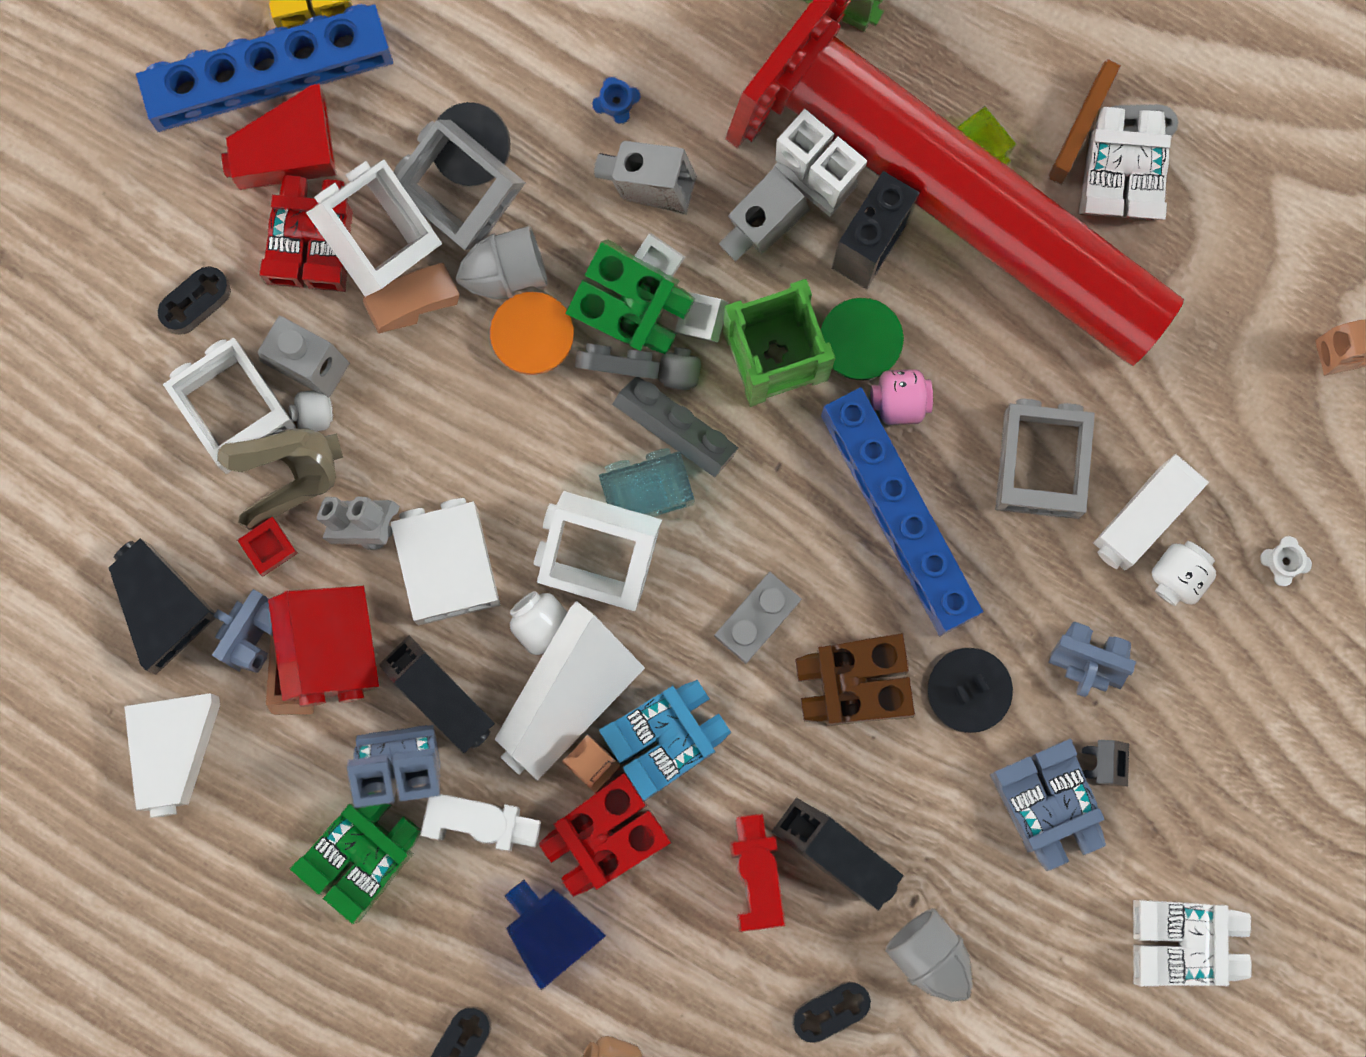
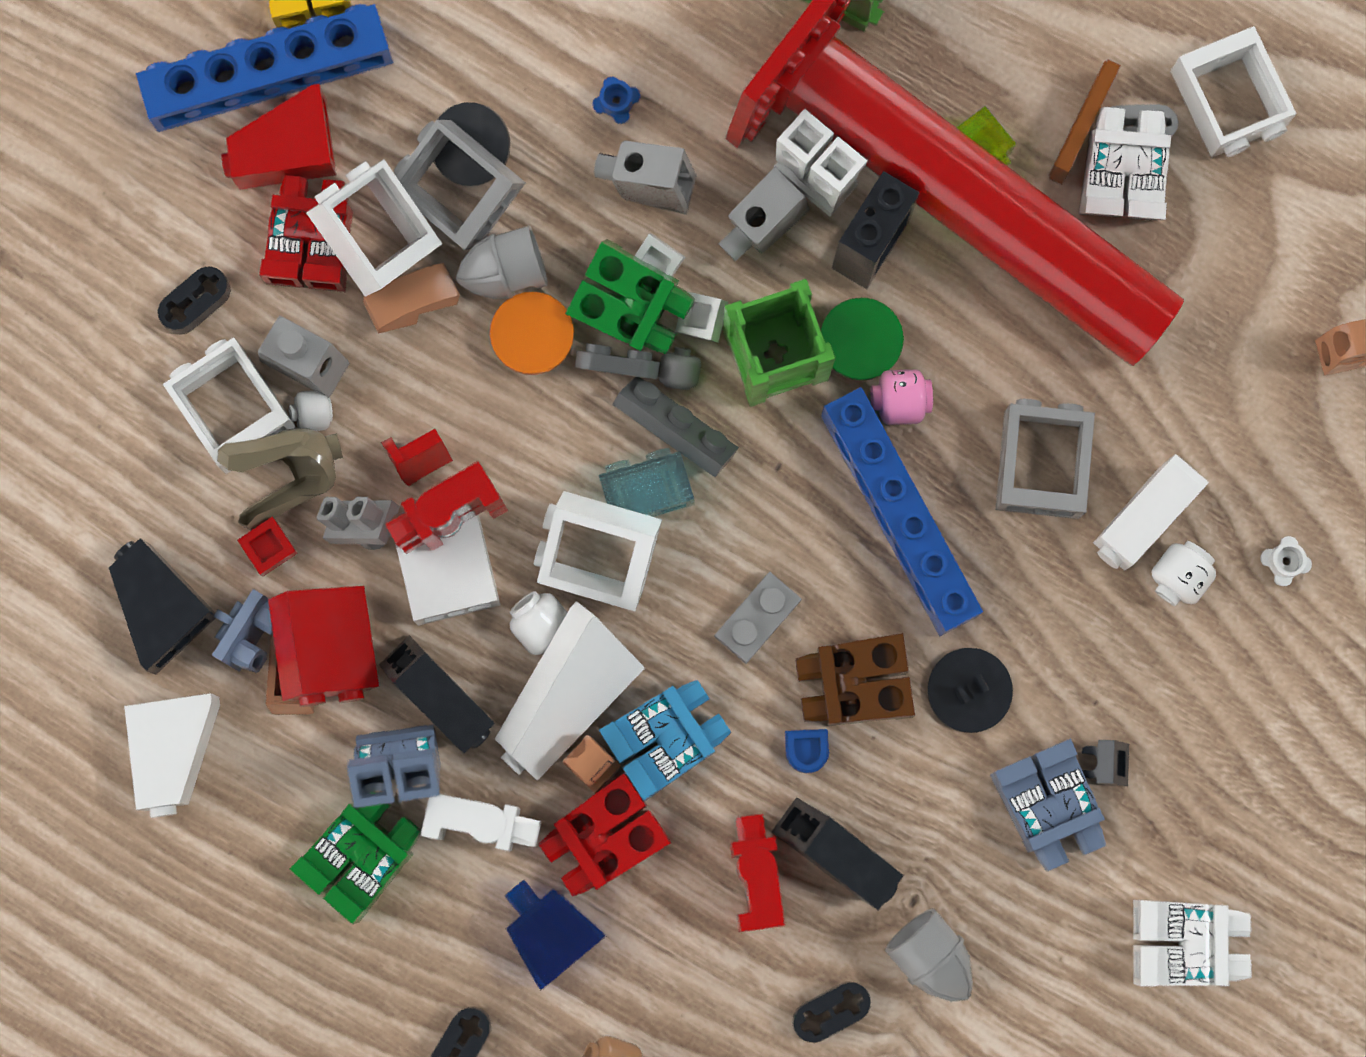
(418, 457): none -> red tile
(445, 508): none -> red hips
(807, 749): none -> blue tile
(1091, 664): sand blue hips -> none
(1249, 48): none -> white window

